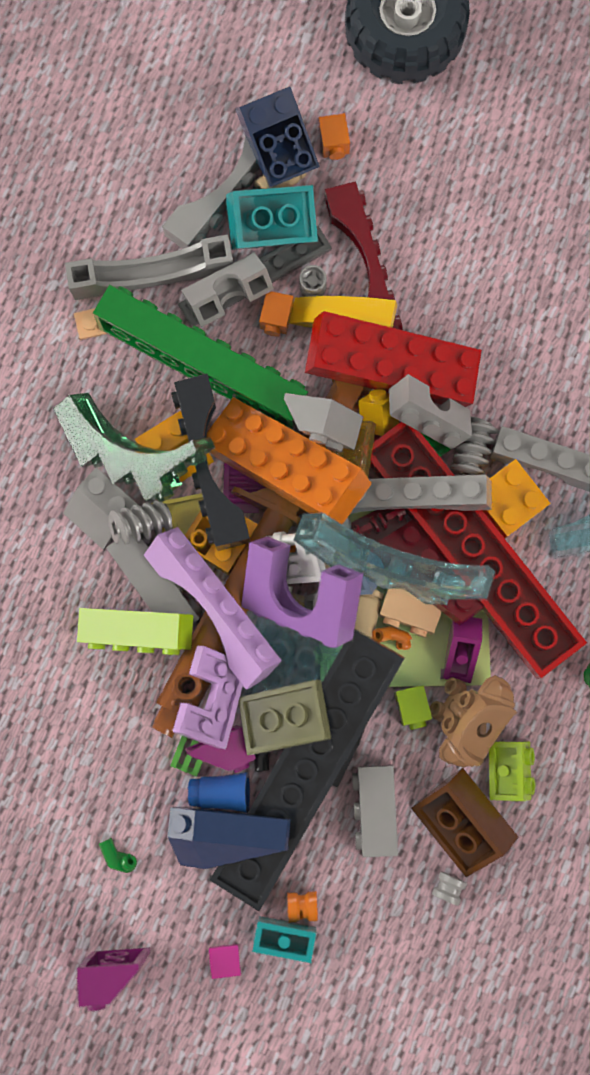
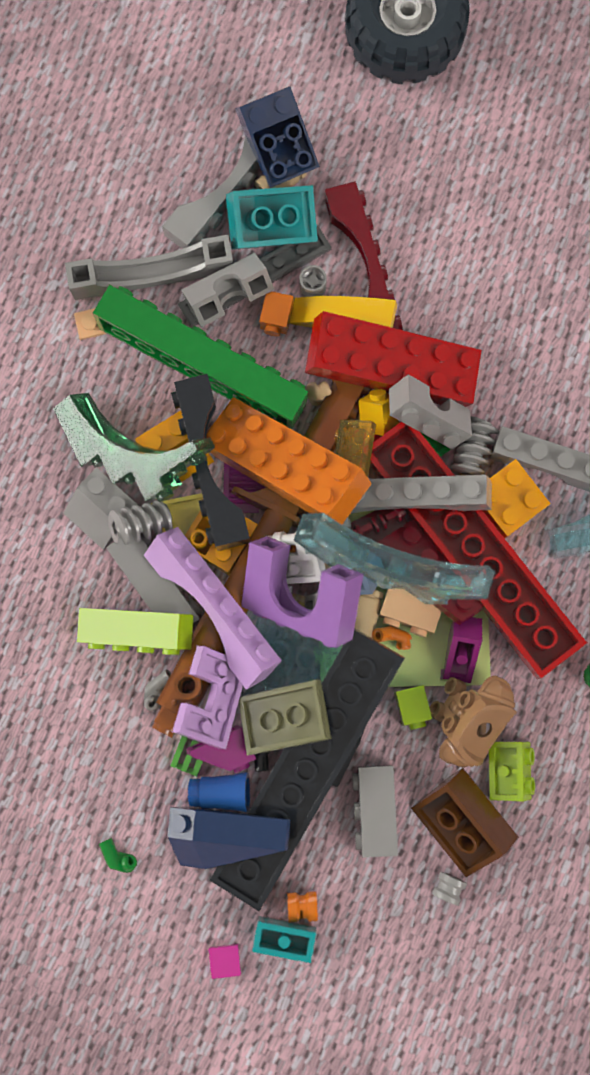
(106, 974): magenta slope -> none
(154, 689): none -> light grey arm
(317, 392): none -> tan arm
(325, 421): light grey slope -> none
(334, 136): orange brick -> none

